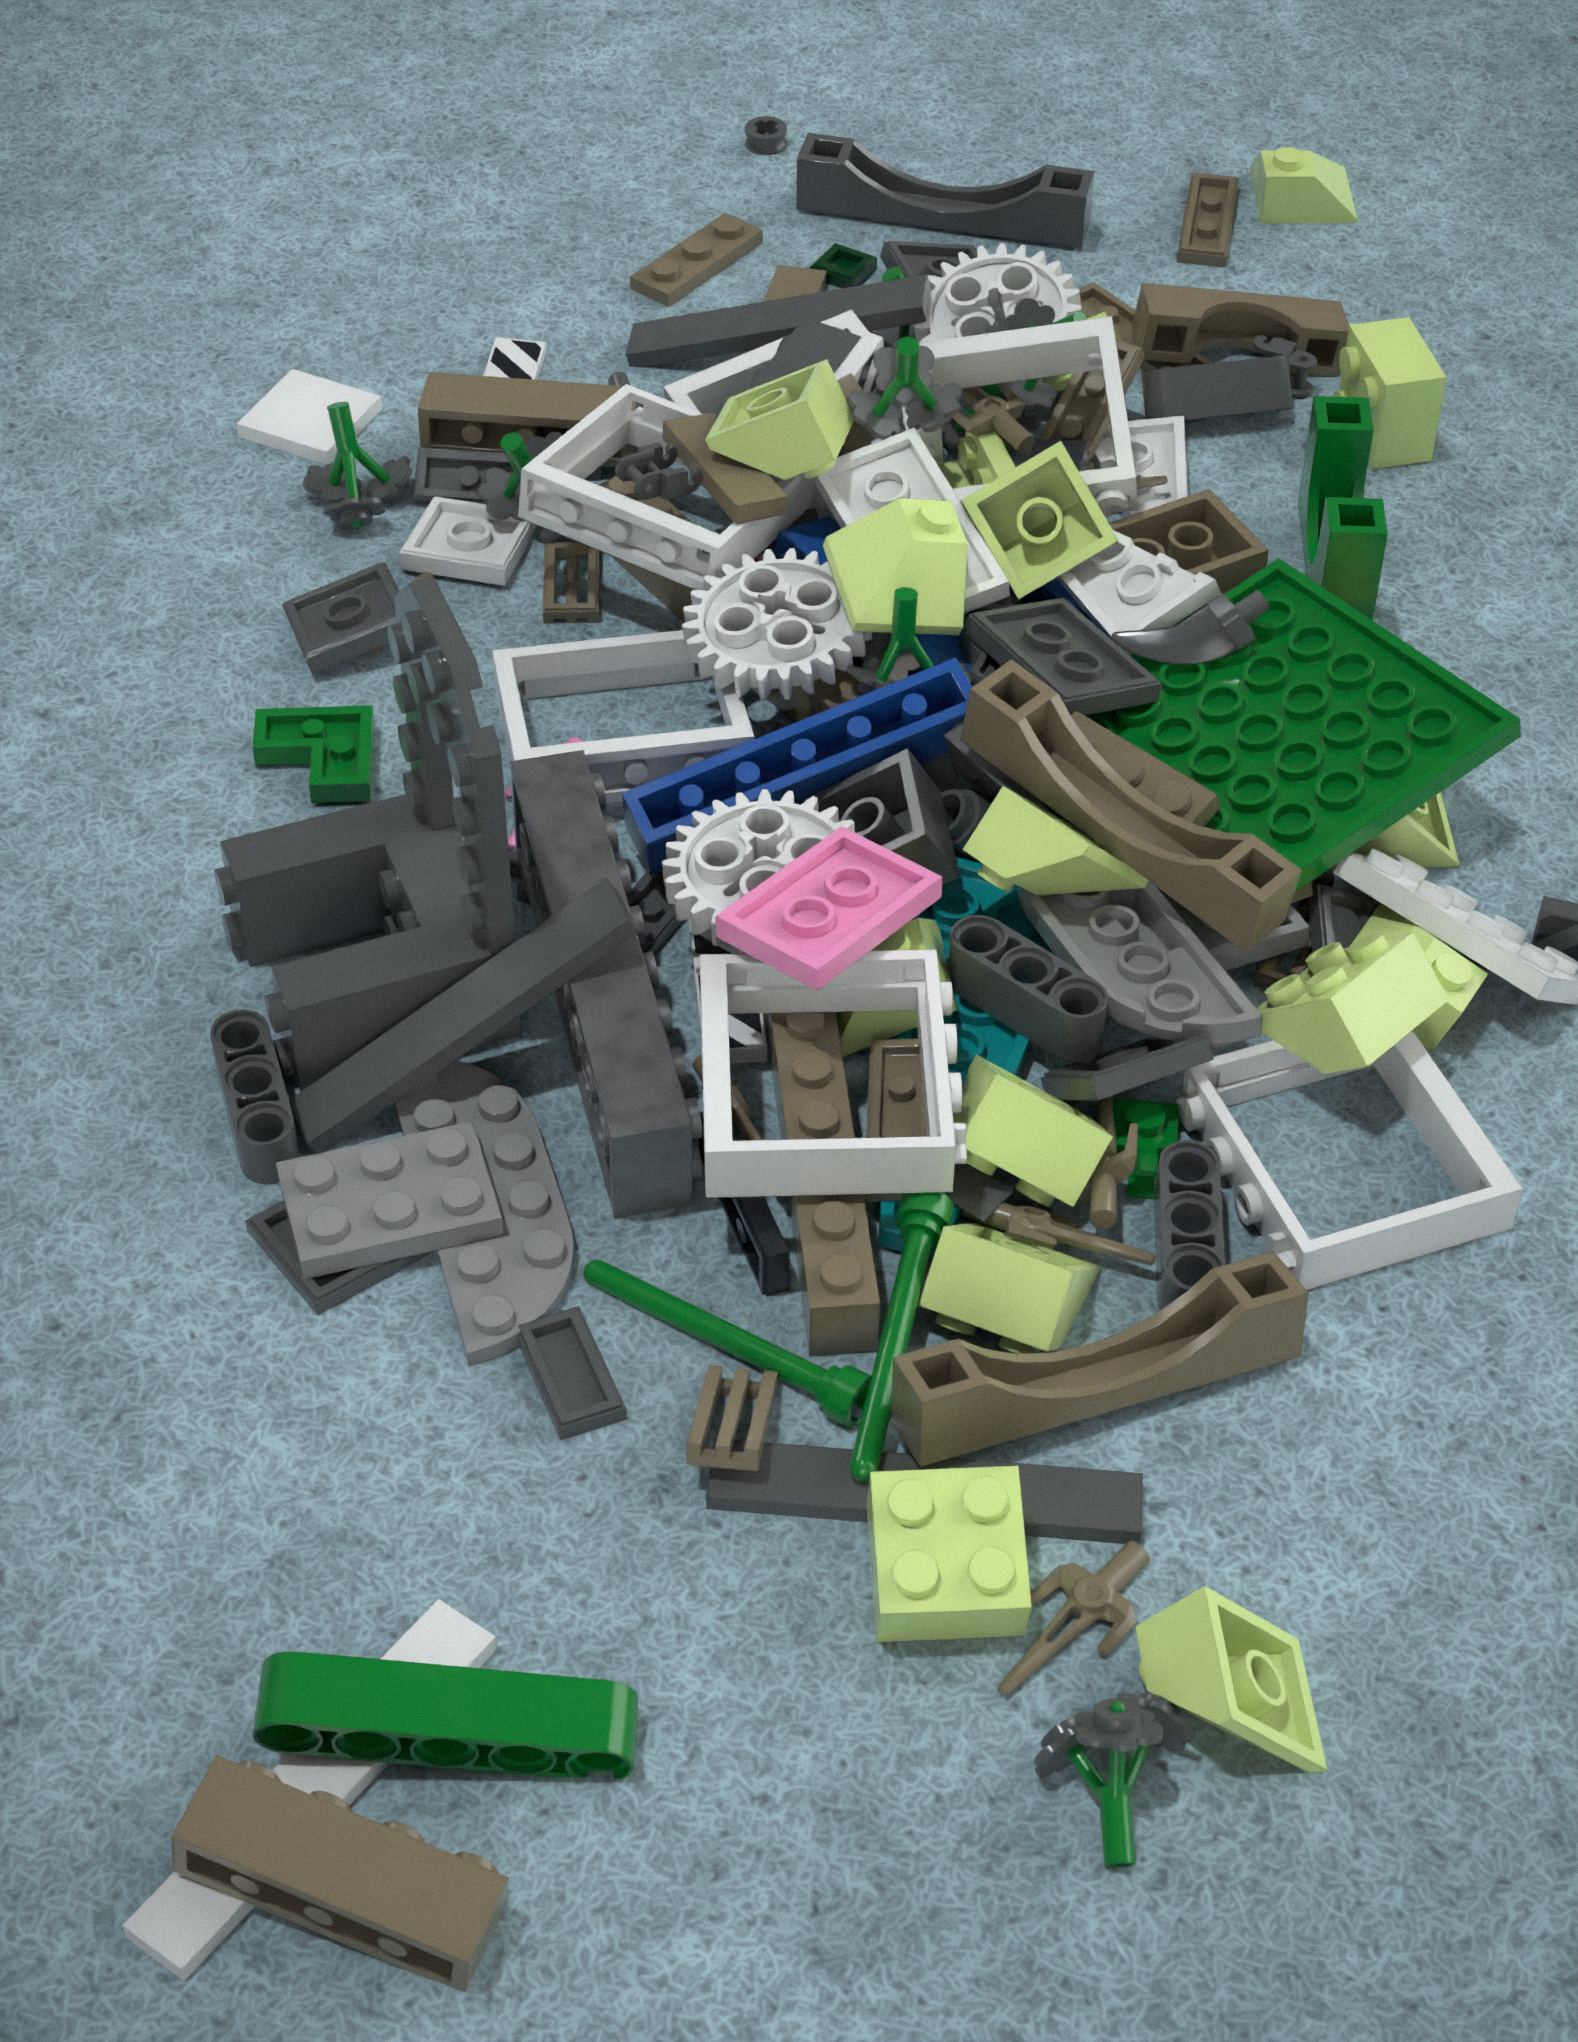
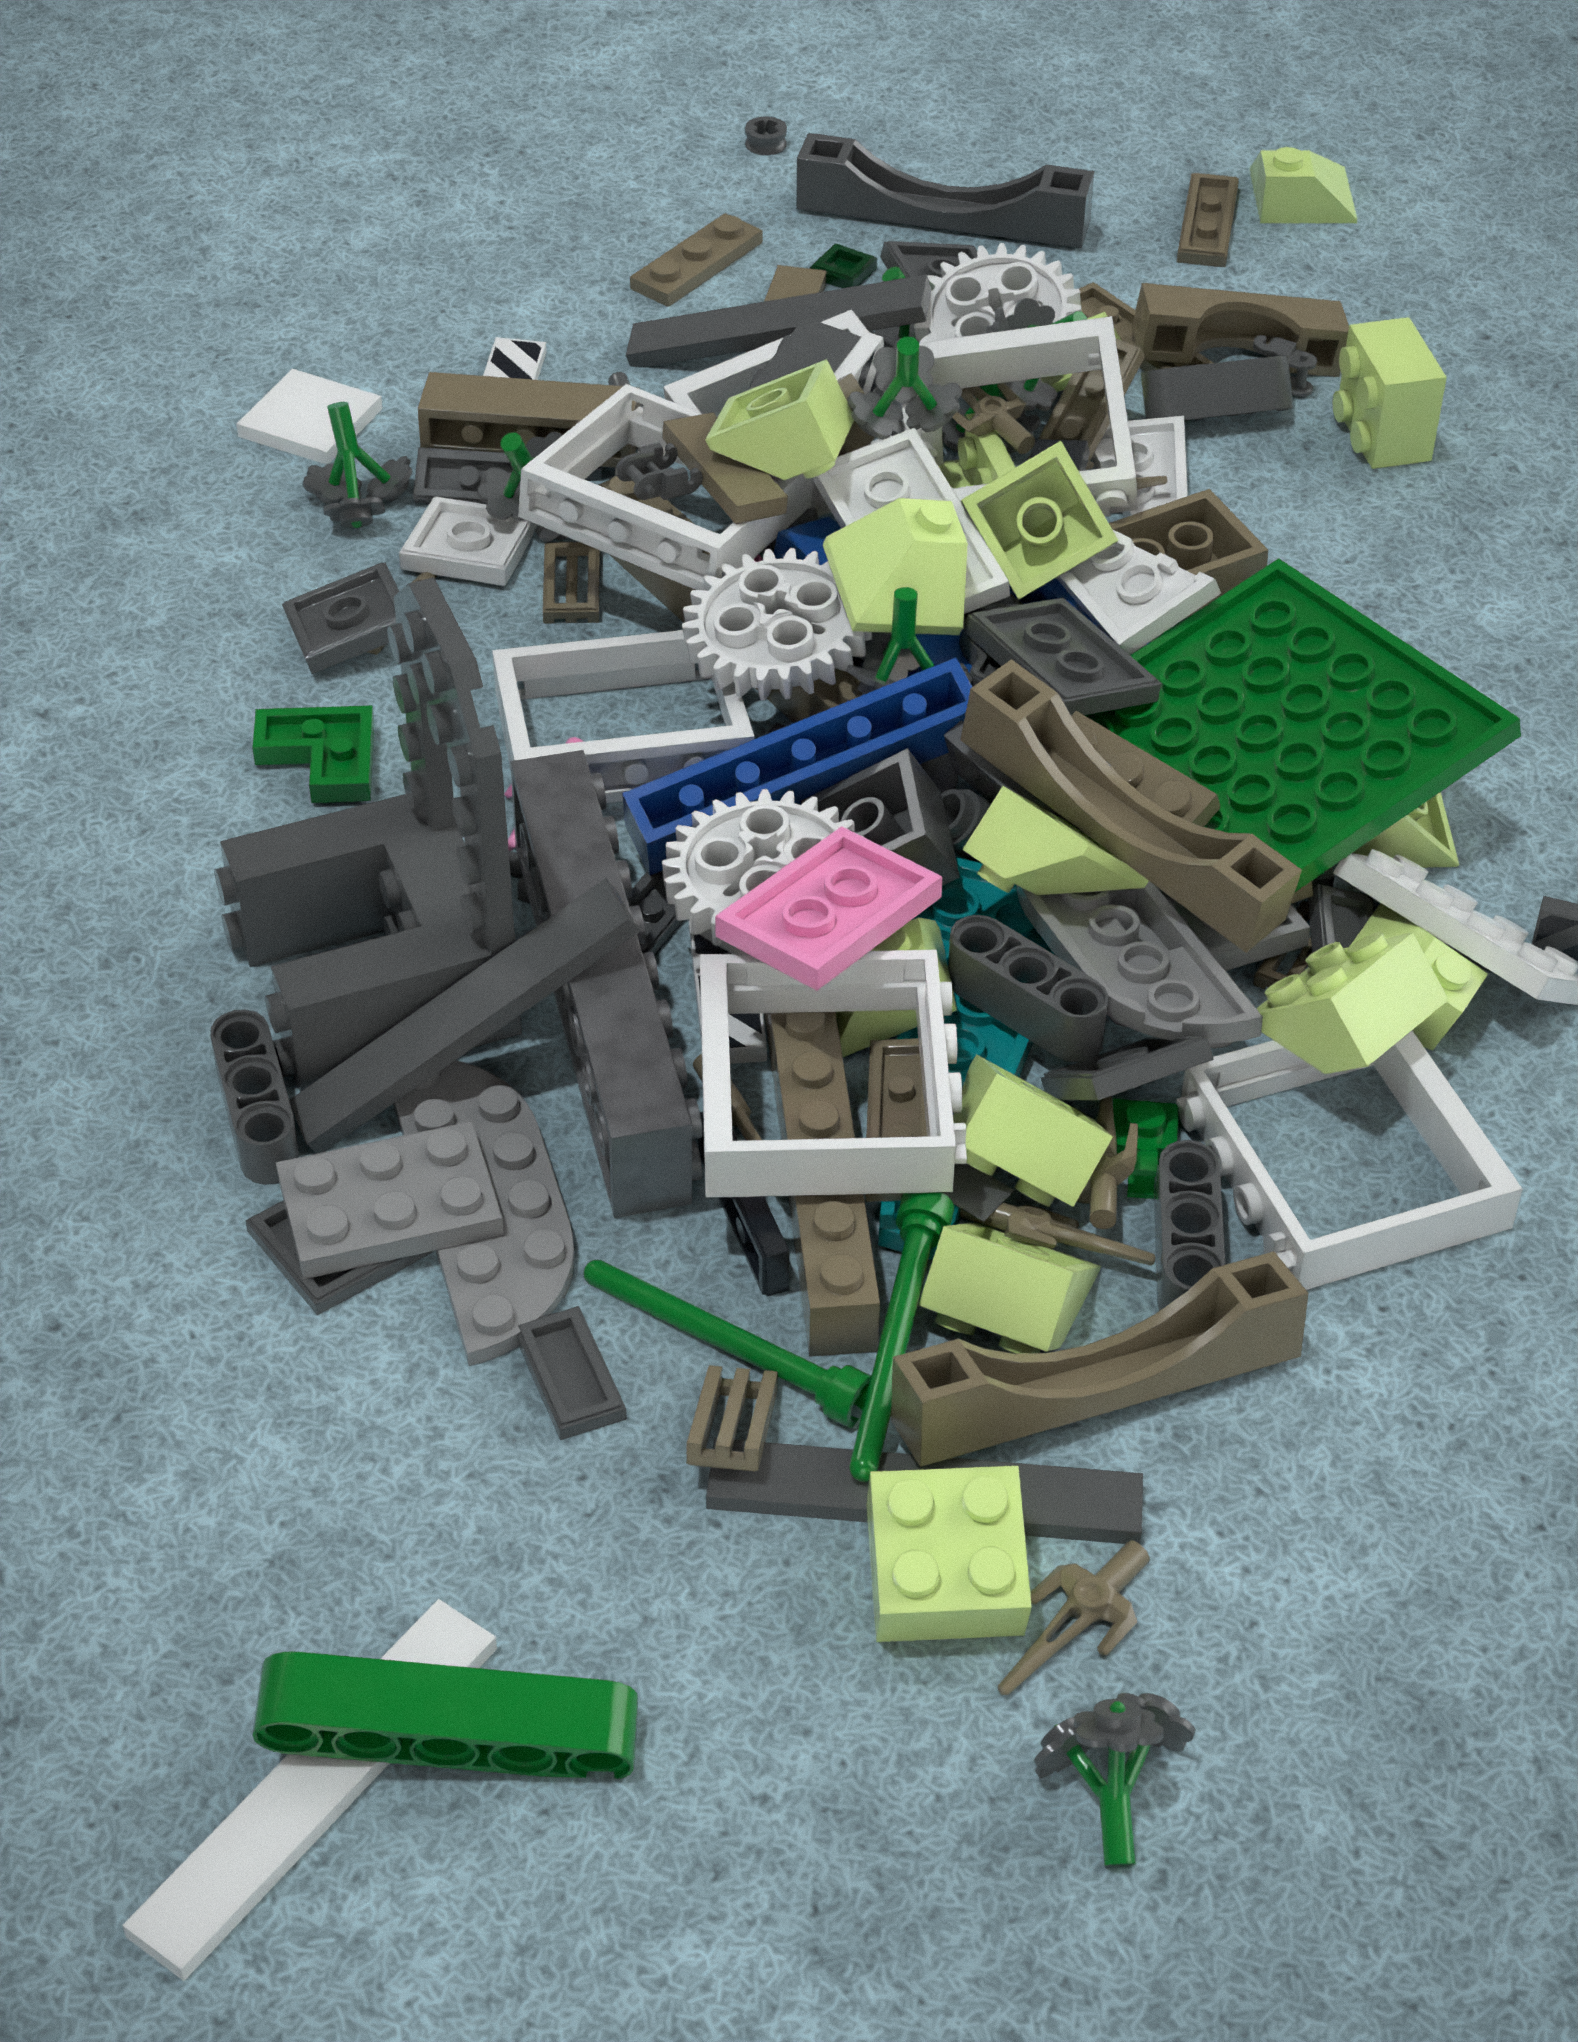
(340, 1872): dark tan brick -> none
(1202, 637): dark grey bar -> none
(1233, 1675): yellowish green slope -> none
(1339, 528): green arch -> none

